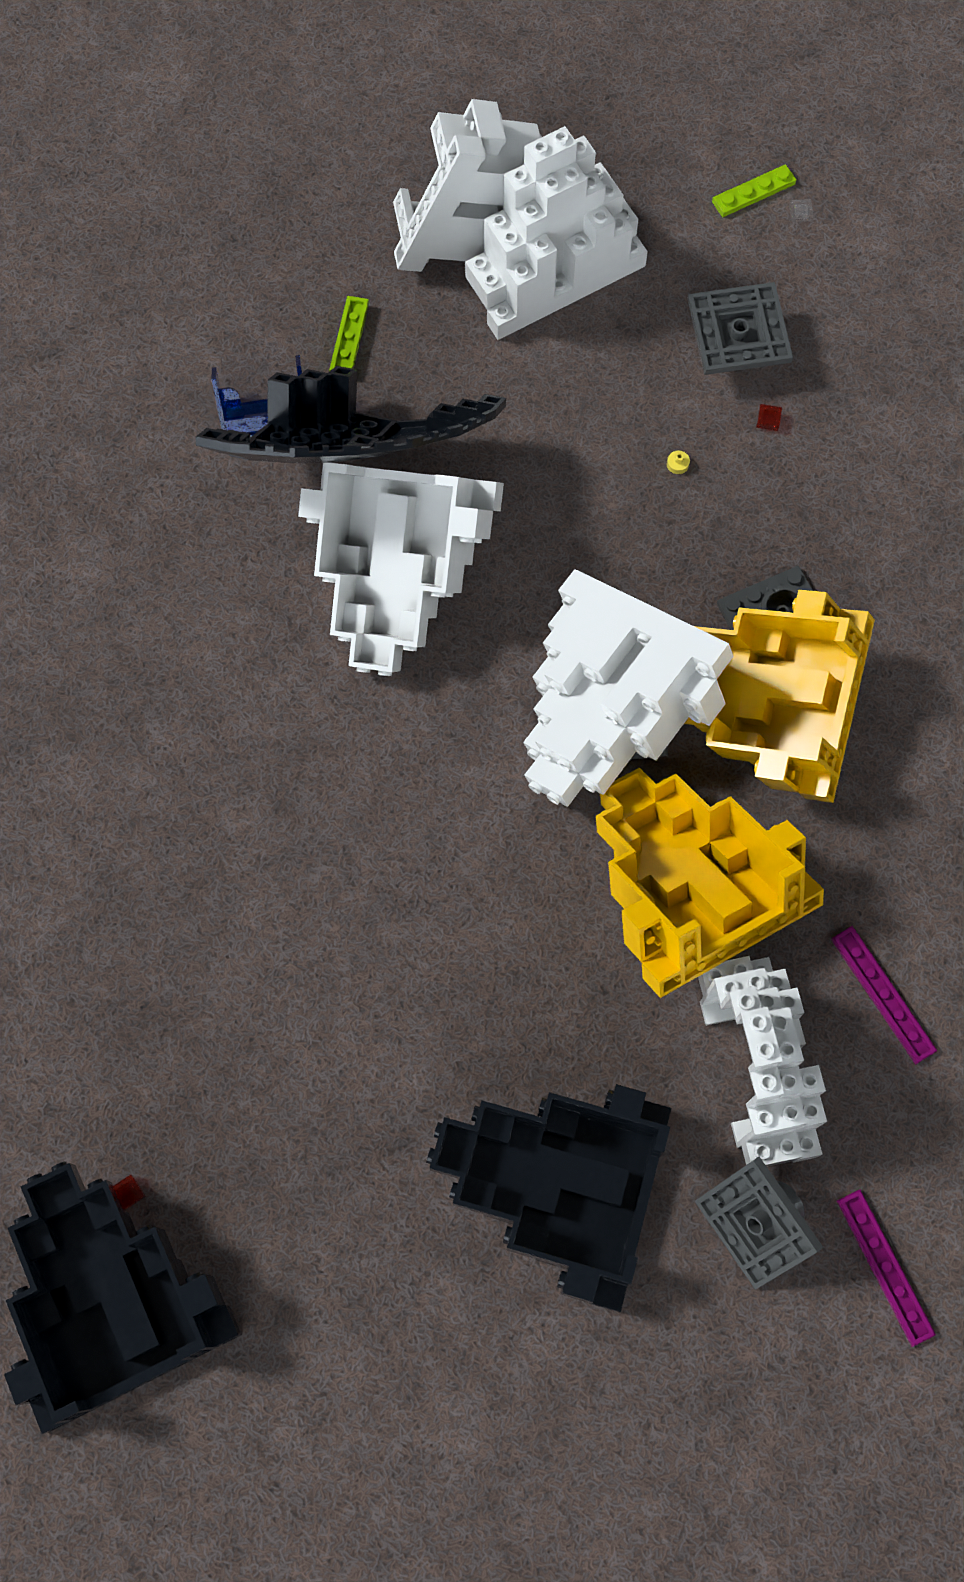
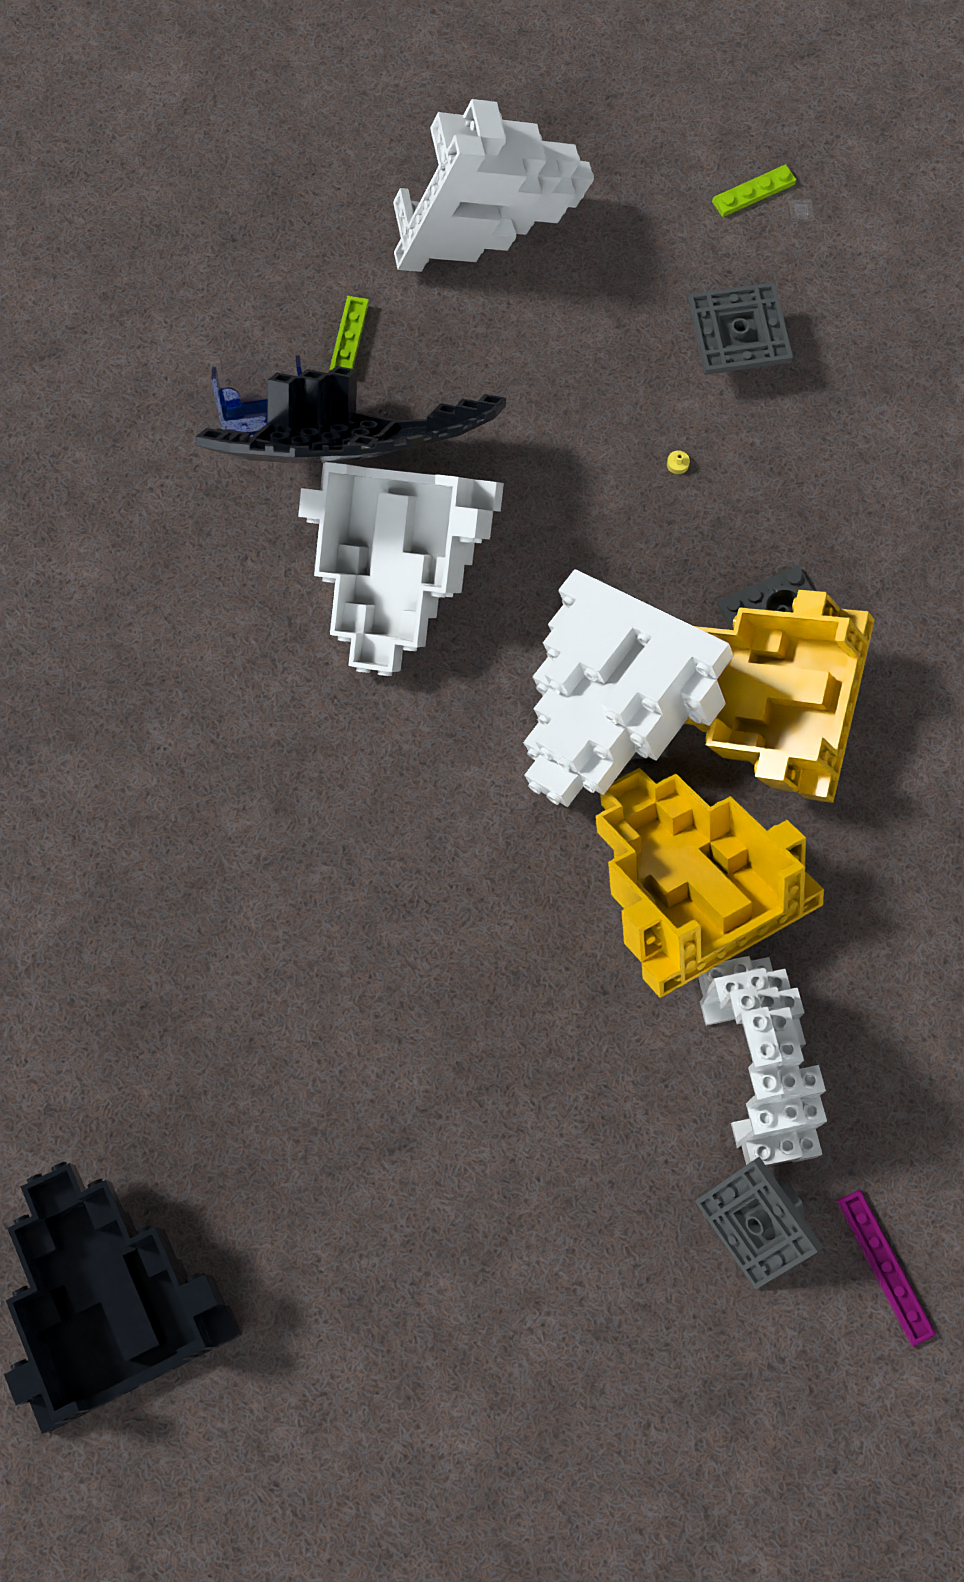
(128, 1192): clear red plate -> none
(556, 237): white panel -> none
(564, 1180): black panel -> none
(769, 417): clear red plate -> none
(884, 995): magenta tile -> none

